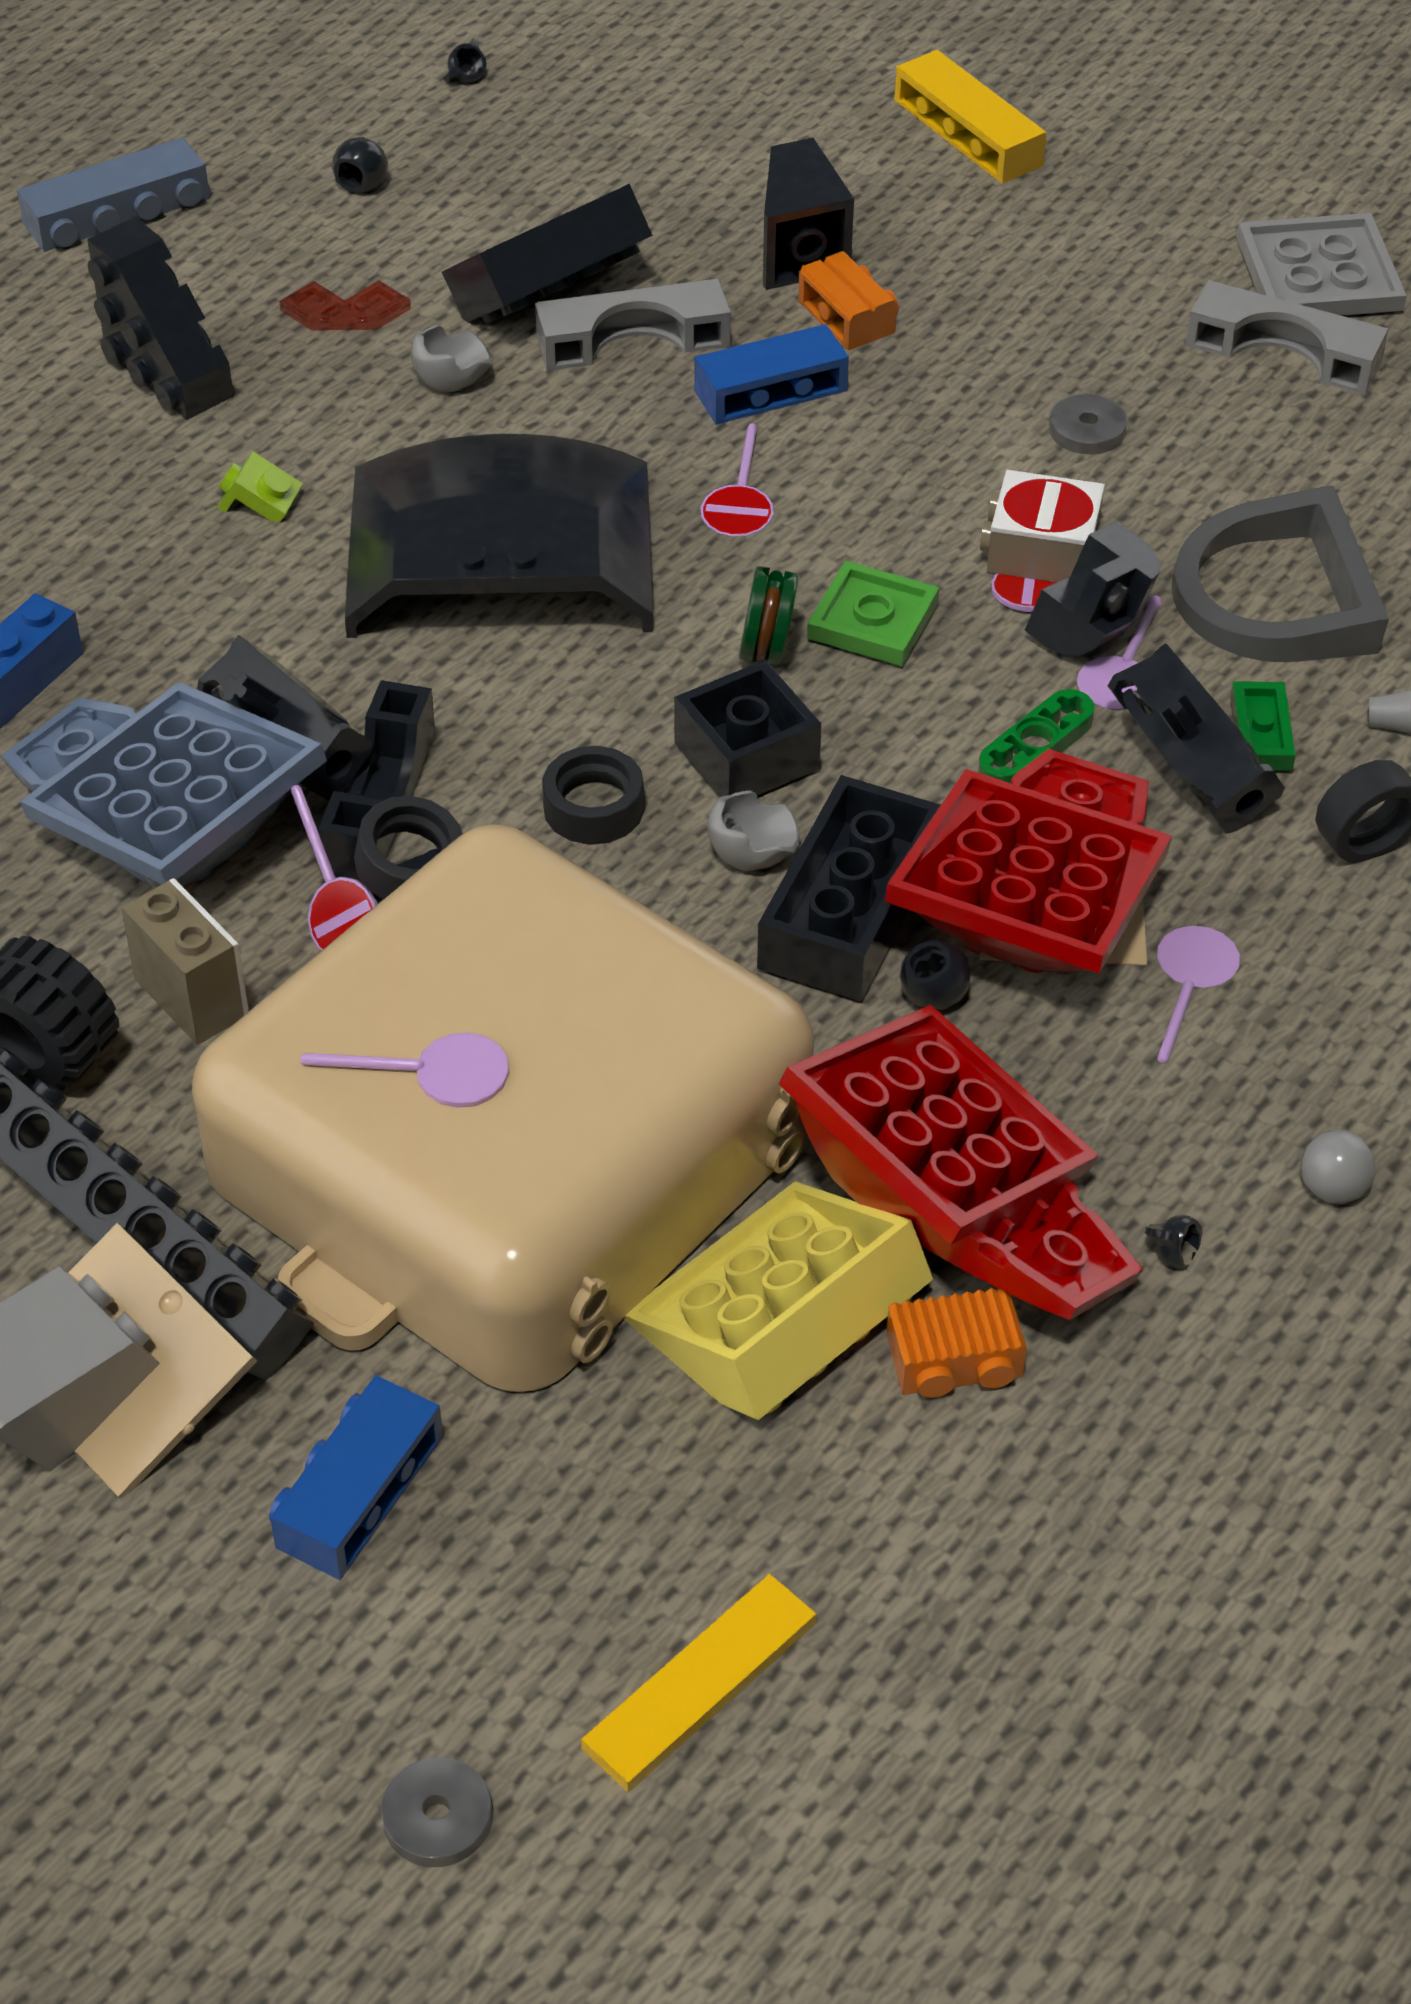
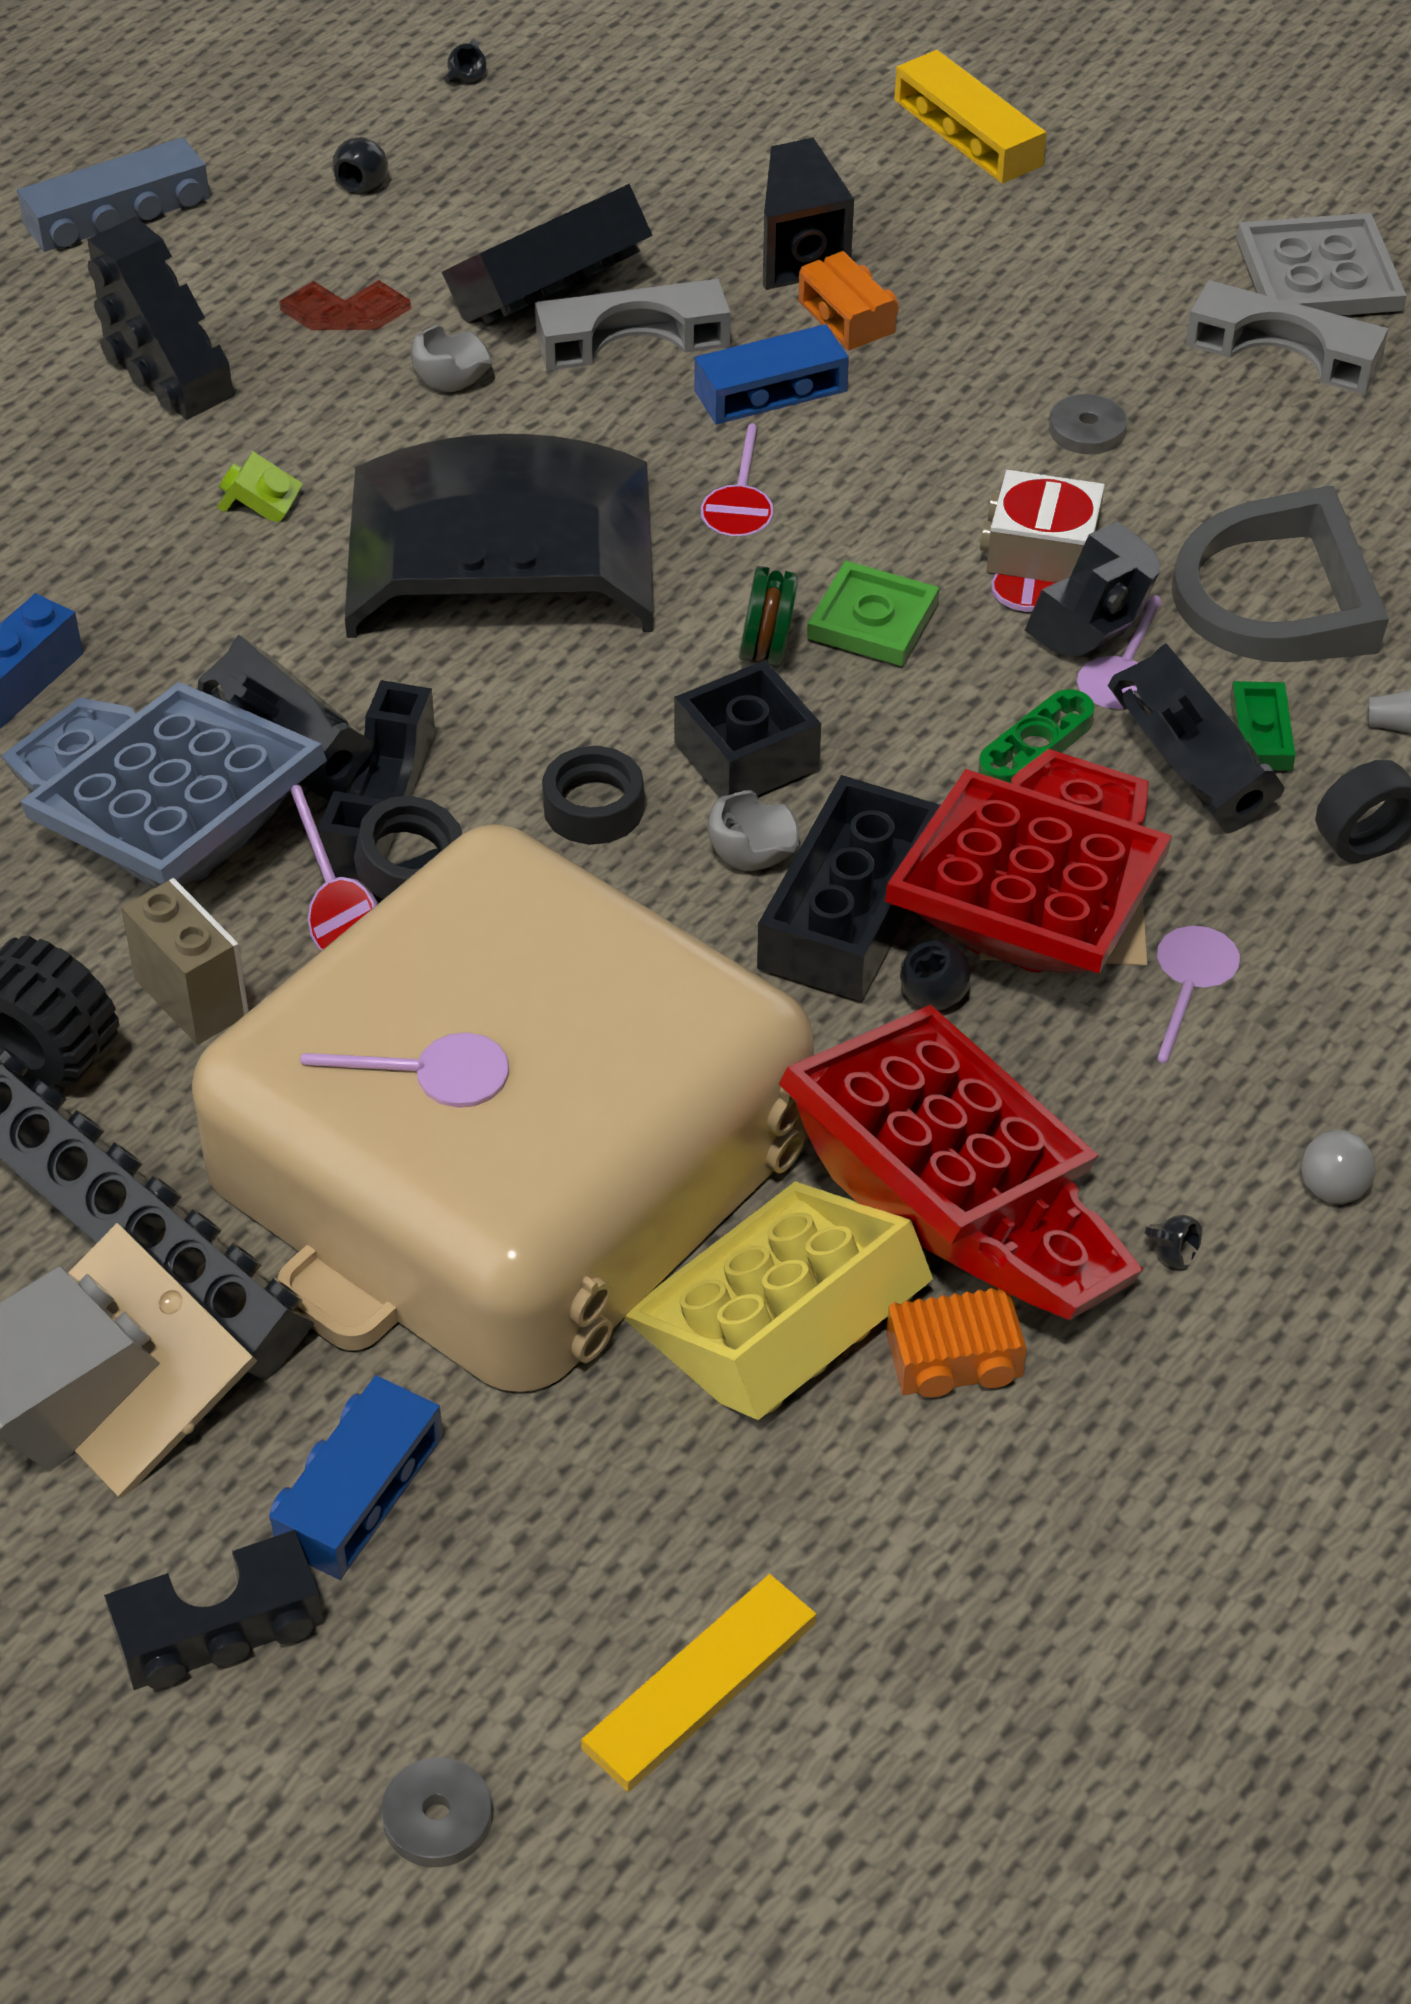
(169, 1637): none -> black arch

